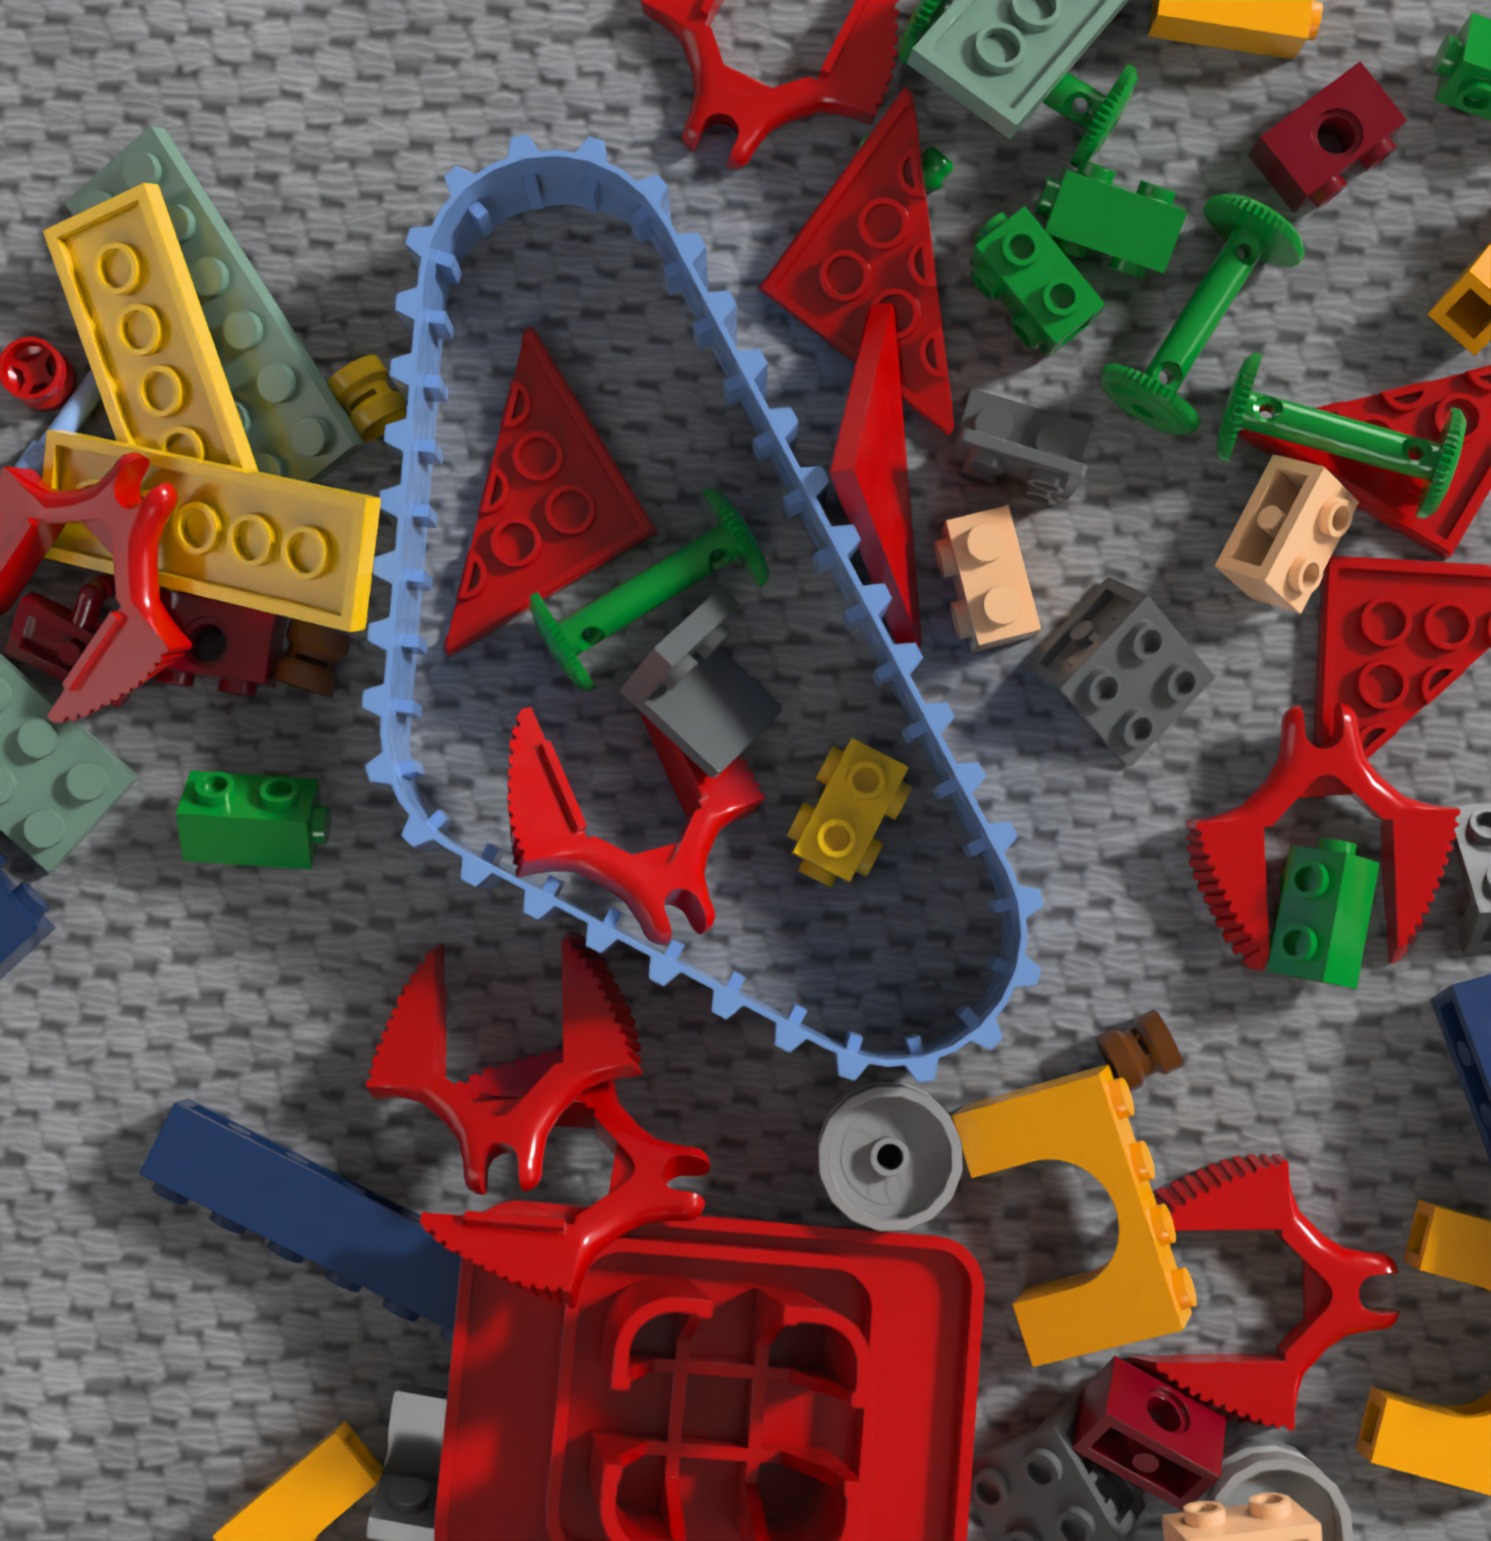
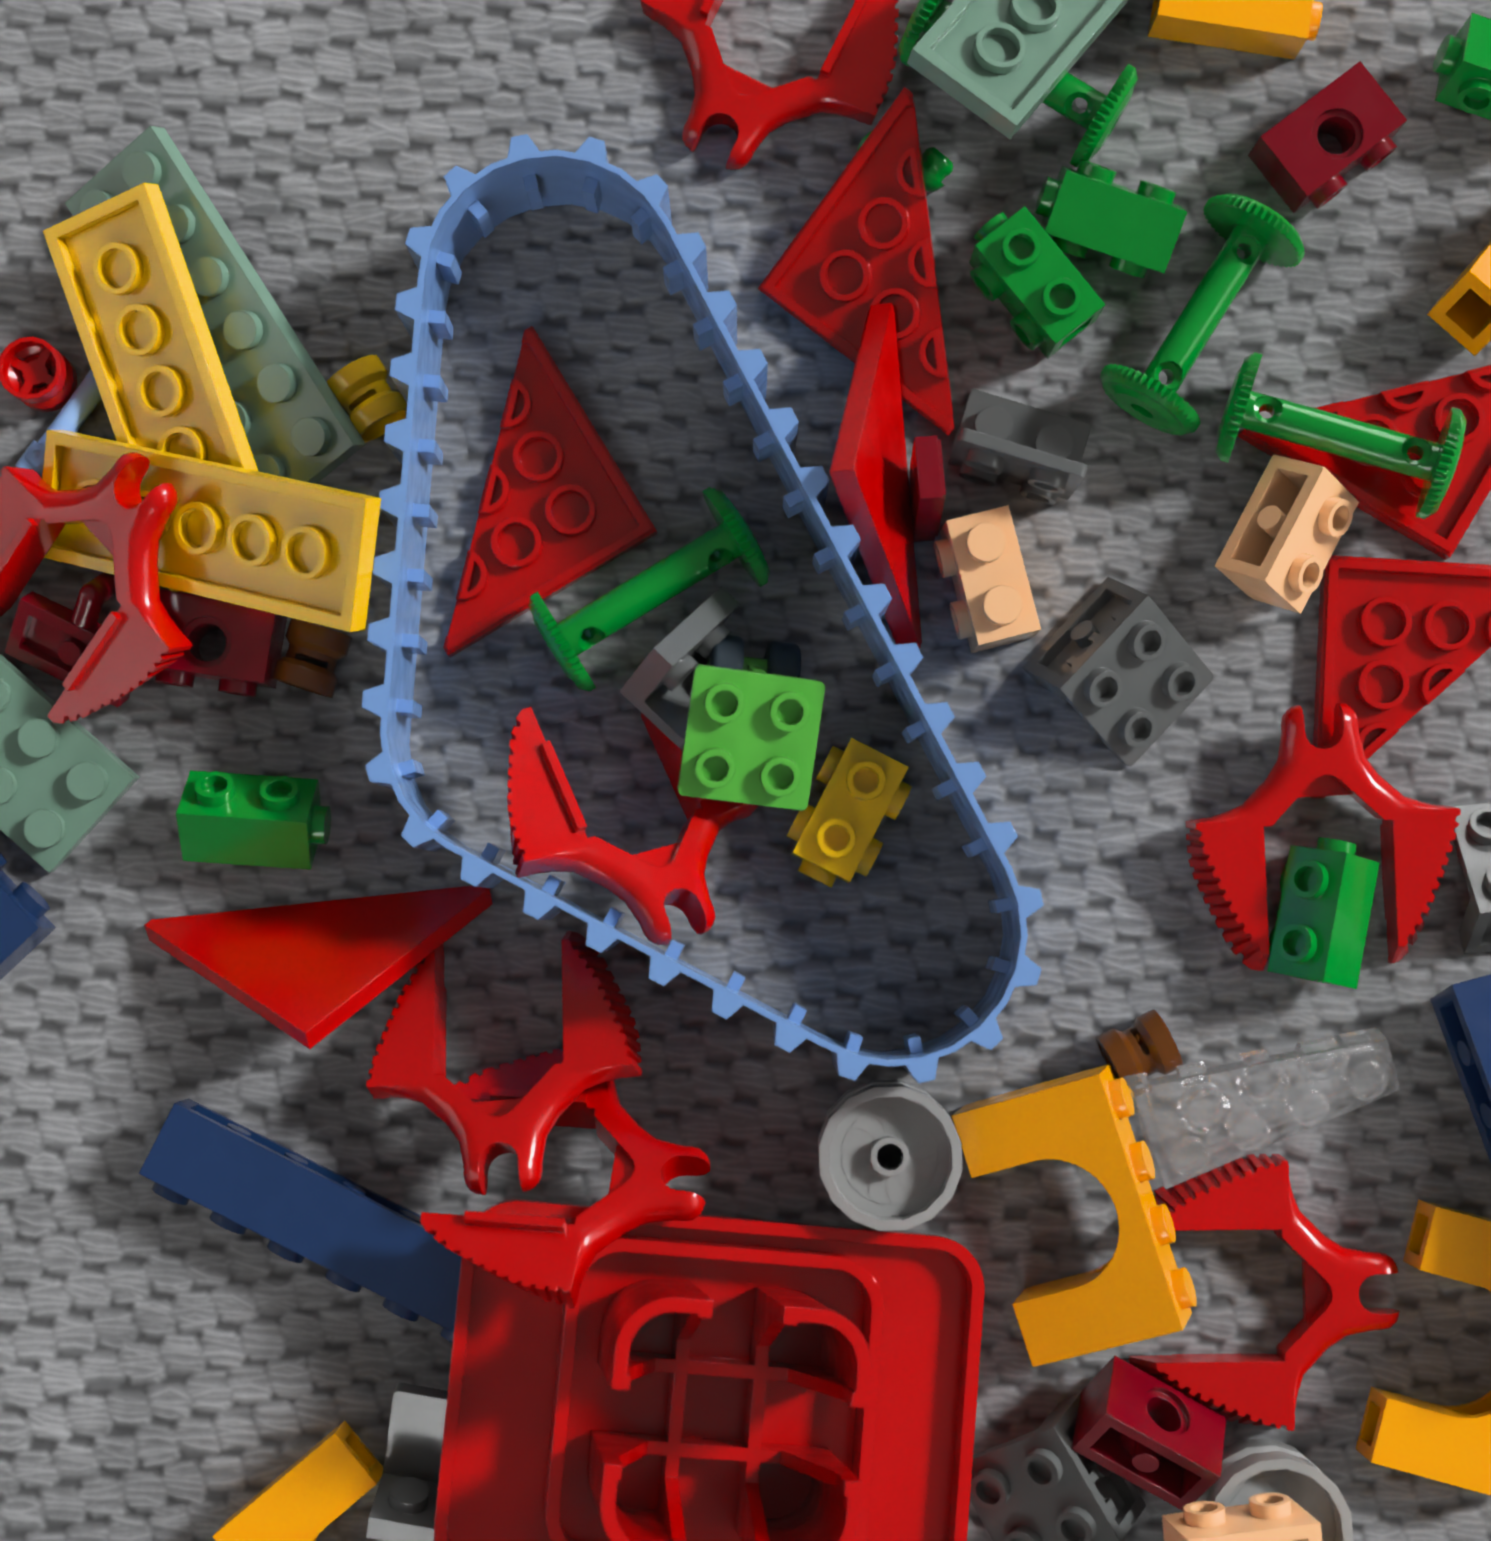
(317, 960): none -> red tile
(751, 727): none -> bright green plate
(926, 487): none -> dark red tile
(1236, 1108): none -> clear wing

